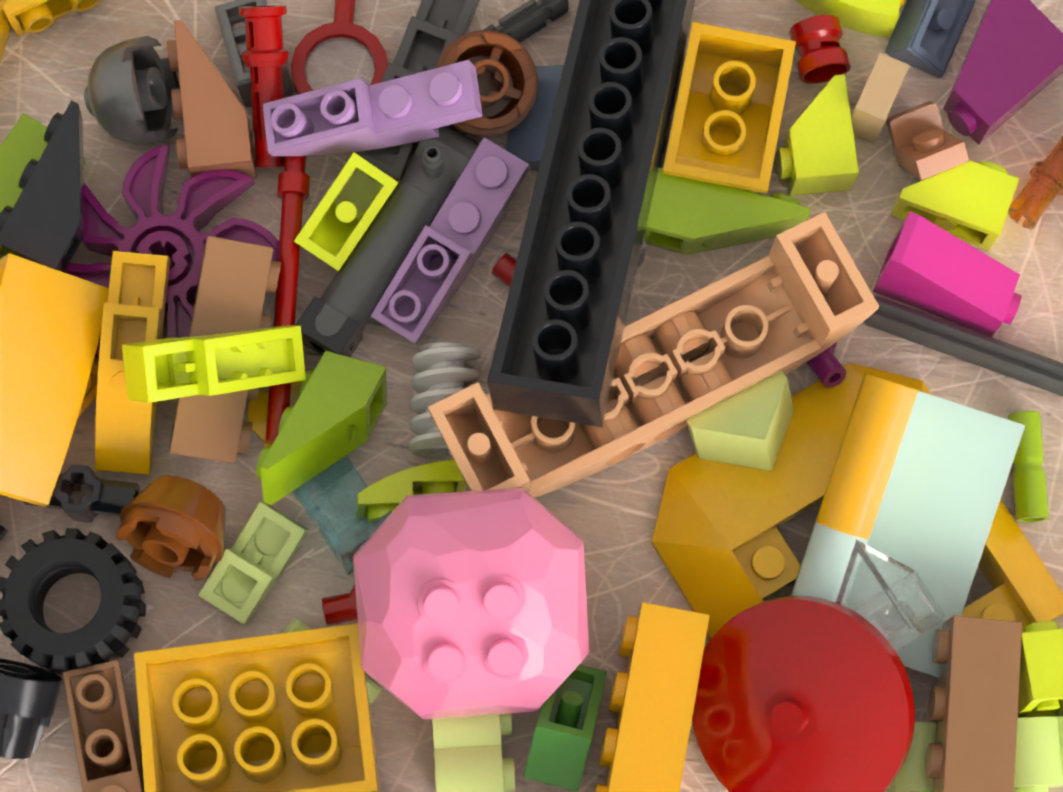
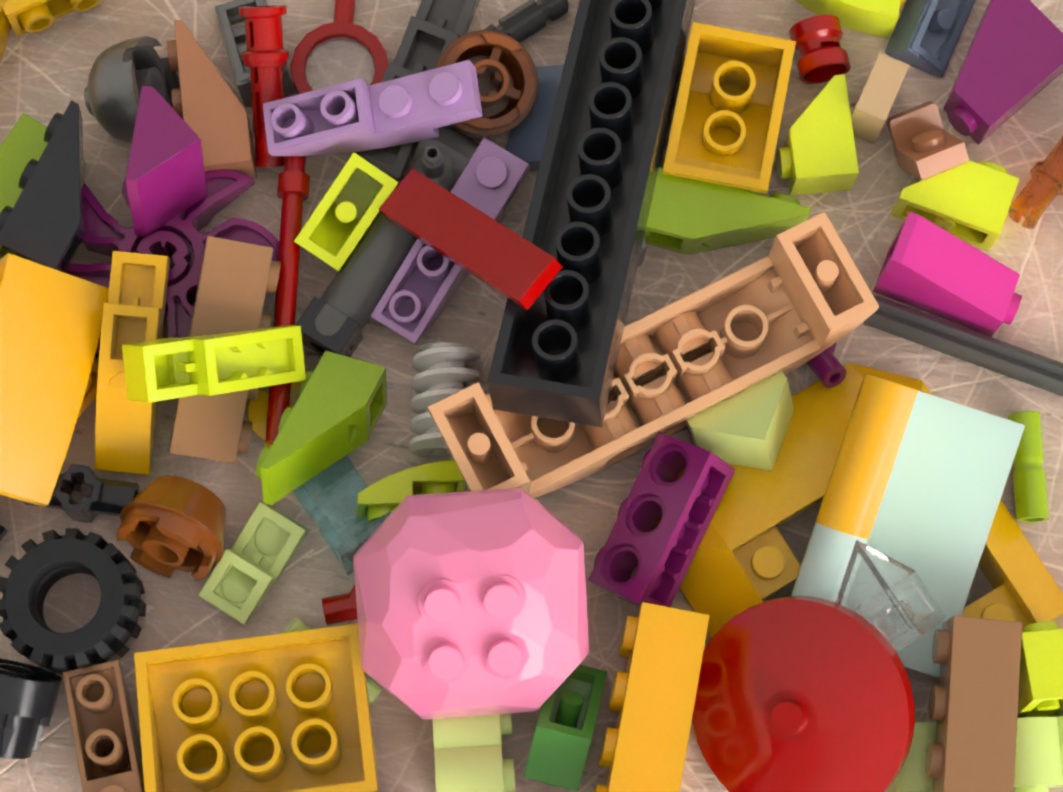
(163, 164): none -> magenta slope
(471, 239): none -> red tile
(685, 511): none -> magenta brick

